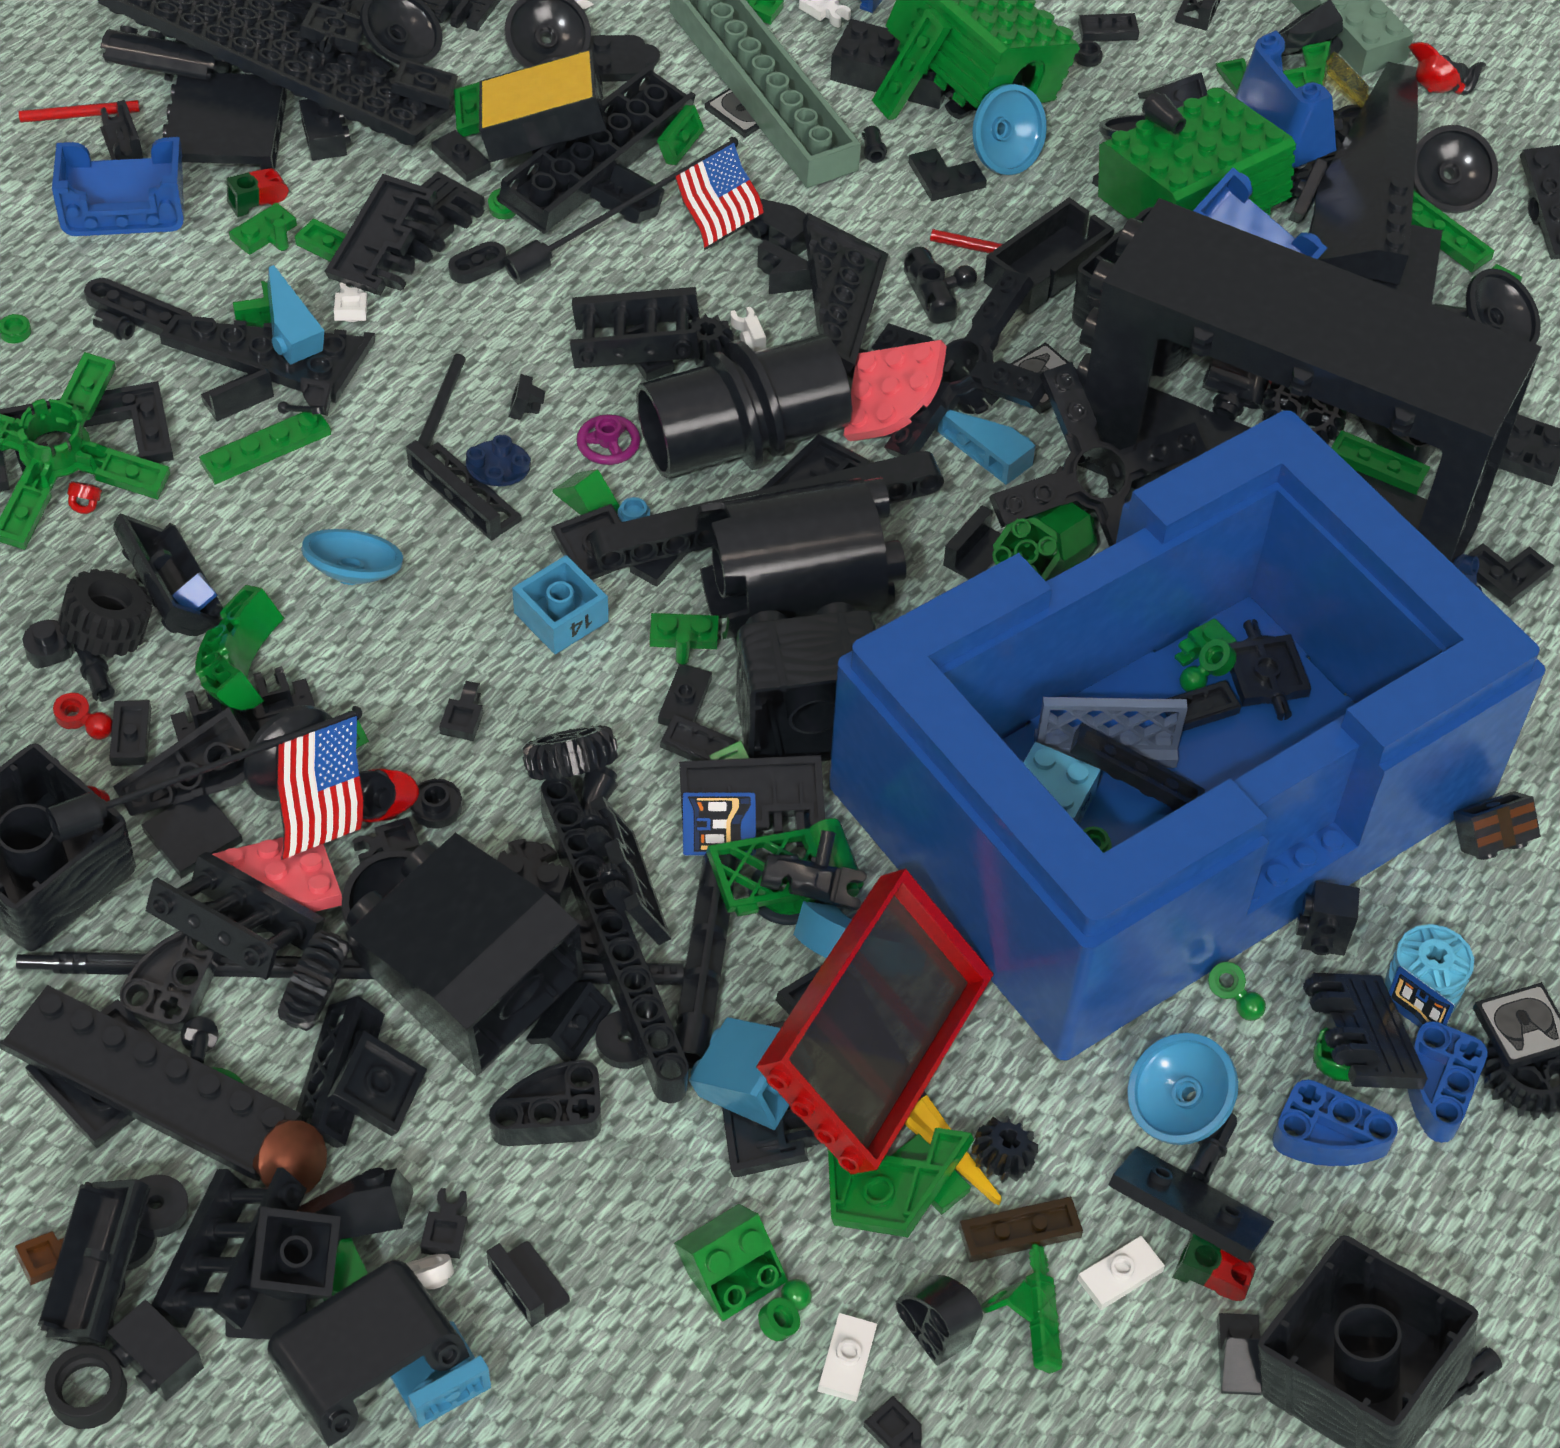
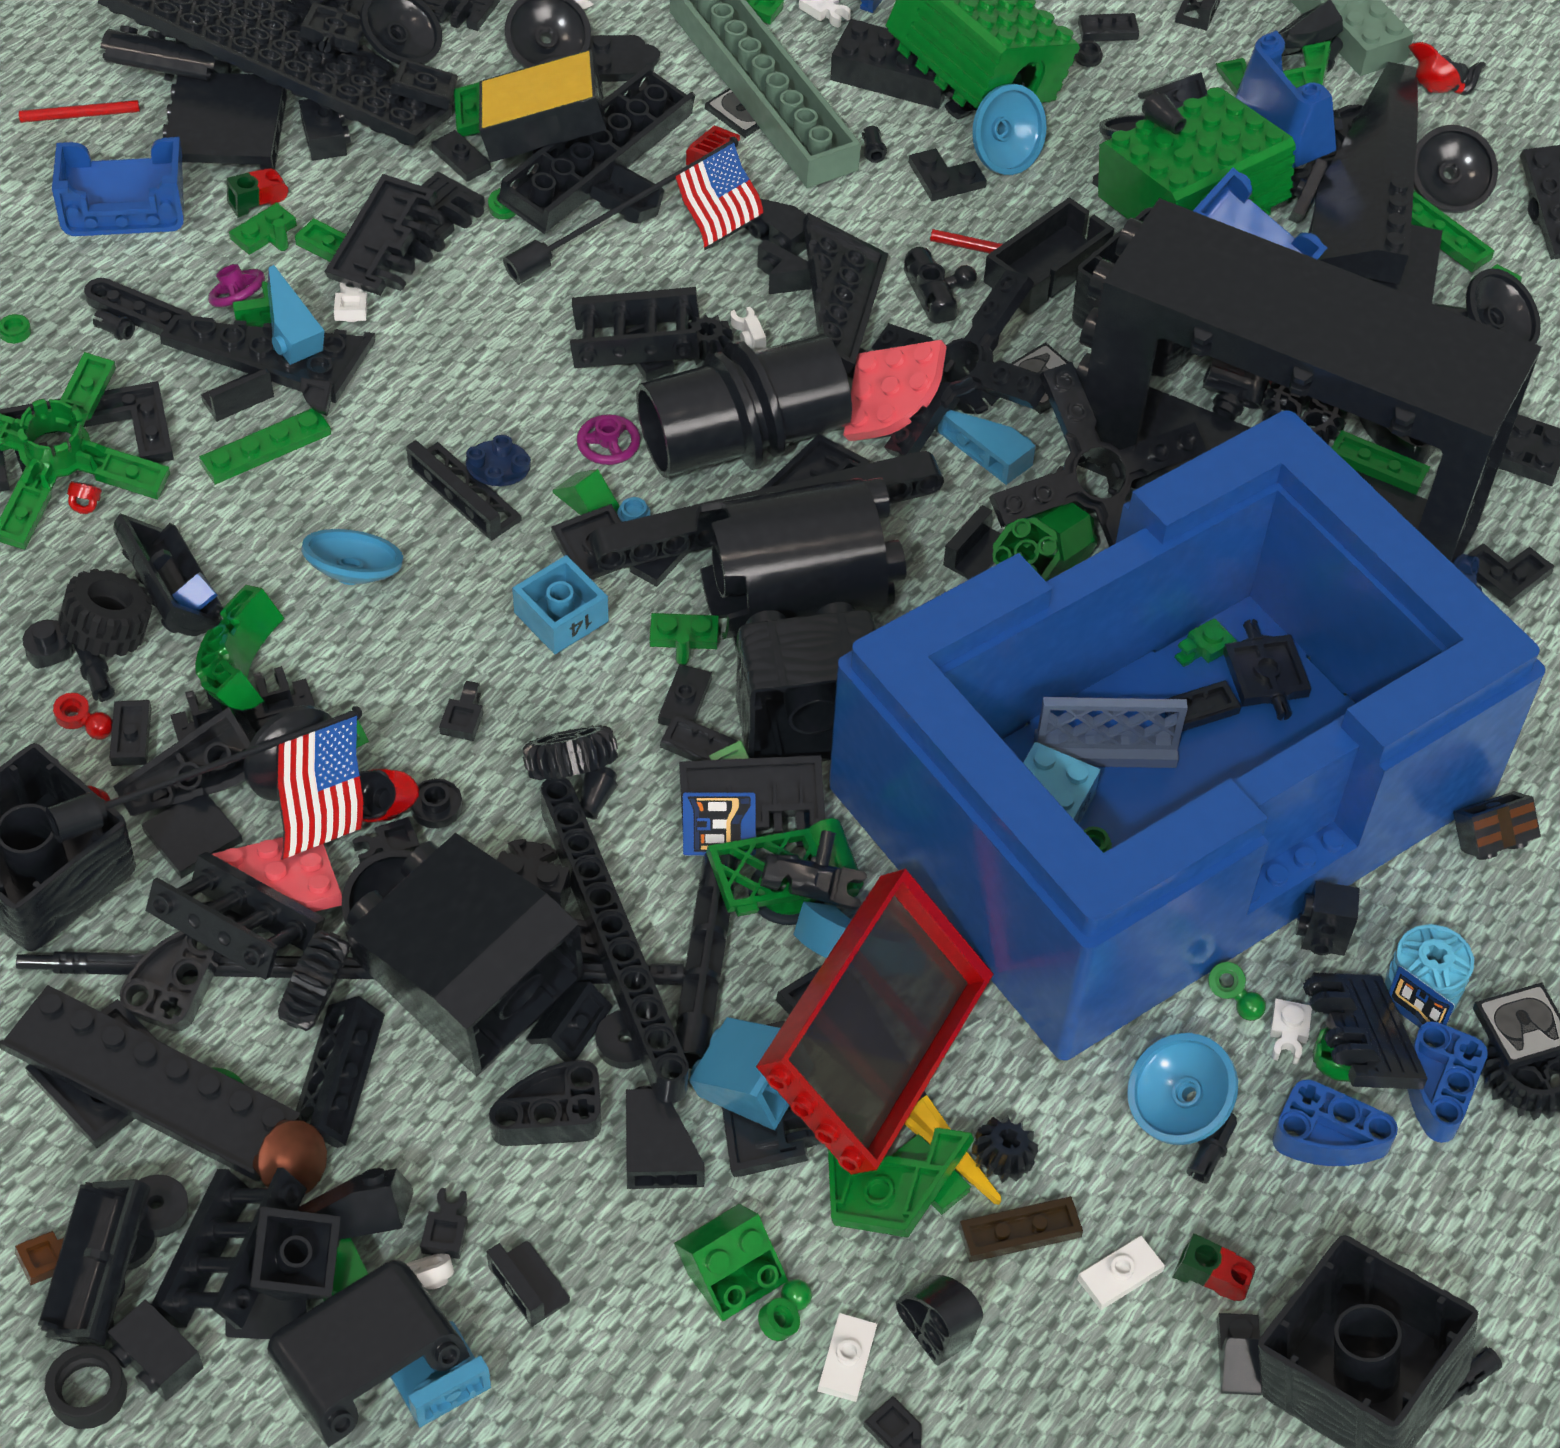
(120, 134): black hinge -> none
(199, 1036): black plate -> none
(235, 283): none -> magenta piece
(284, 407): black hinge -> none
(377, 1083): black plate -> none
(441, 400): black bar -> none
(477, 262): black plate -> none
(525, 398): black tile -> none
(626, 876): black hinge -> none
(658, 1145): none -> black slope
(680, 135): green plate -> none
(706, 143): none -> red slope
(911, 63): green plate -> none
(1037, 1304): green piece -> none
(1133, 768): black plate -> none
(1191, 1204): black plate -> none
(1209, 657): green plate -> none
(1291, 1026): none -> white plate
(1347, 79): clear yellow piece -> none

